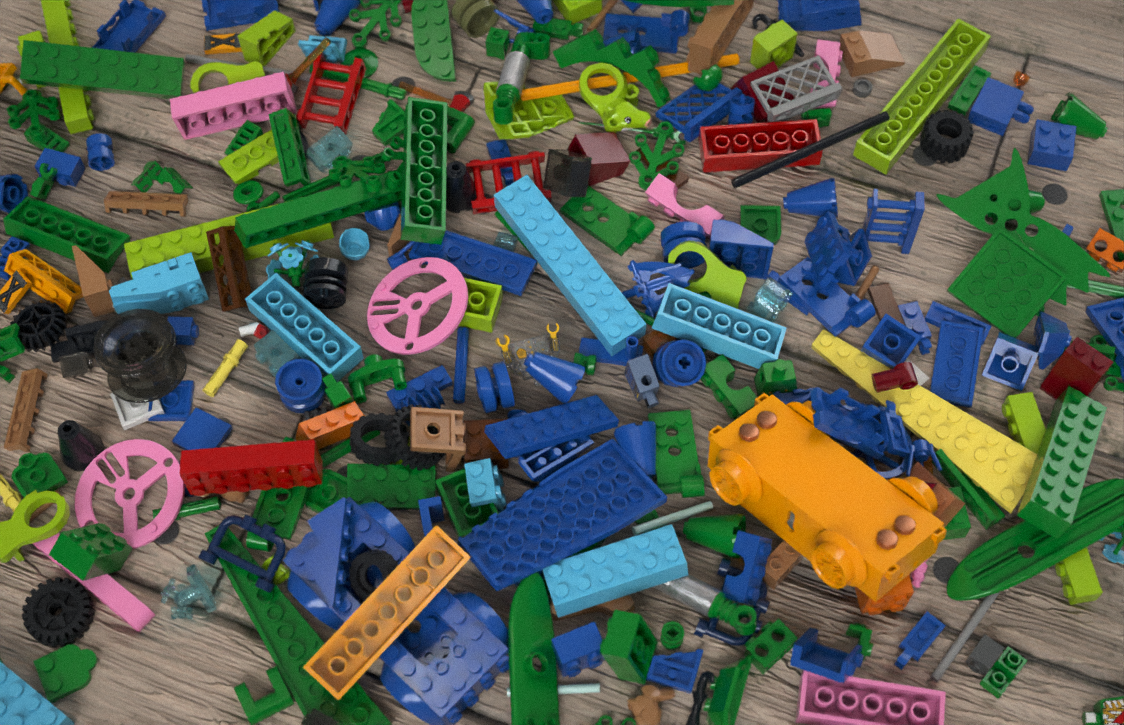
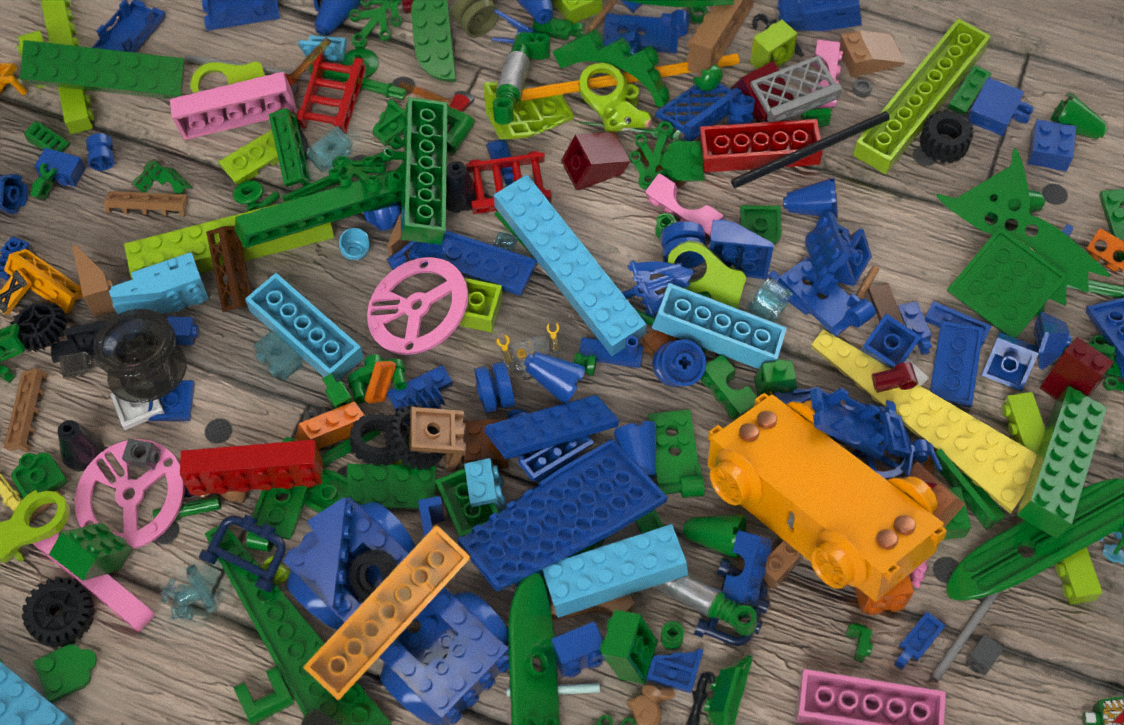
(32, 99): green plant -> none
(60, 230): green arch -> none
(134, 451): none -> dark grey brick
(201, 432): blue tile -> none
(221, 44): tile -> none
(229, 362): light yellow pin -> none
(247, 130): green slope -> none
(255, 329): arm -> none
(266, 37): lime wedge -> none
(291, 259): medium azure plant -> none
(300, 385): blue wheel -> none
(325, 283): black wheel -> none
(380, 382): none -> orange tile
(461, 365): blue axle -> none
(497, 43): green brick -> none
(567, 173): clear smoke brick -> none
(618, 232): green hinge -> none
(642, 380): sand blue torso -> none
(662, 222): none -> green wheel
(683, 161): none -> green plate
(694, 510): light aqua bar -> none
(774, 649): green brick -> none
(824, 659): blue panel -> none
(908, 228): blue fence -> none
(1003, 672): green slope -> none
(1021, 78): clear orange hinge -> none

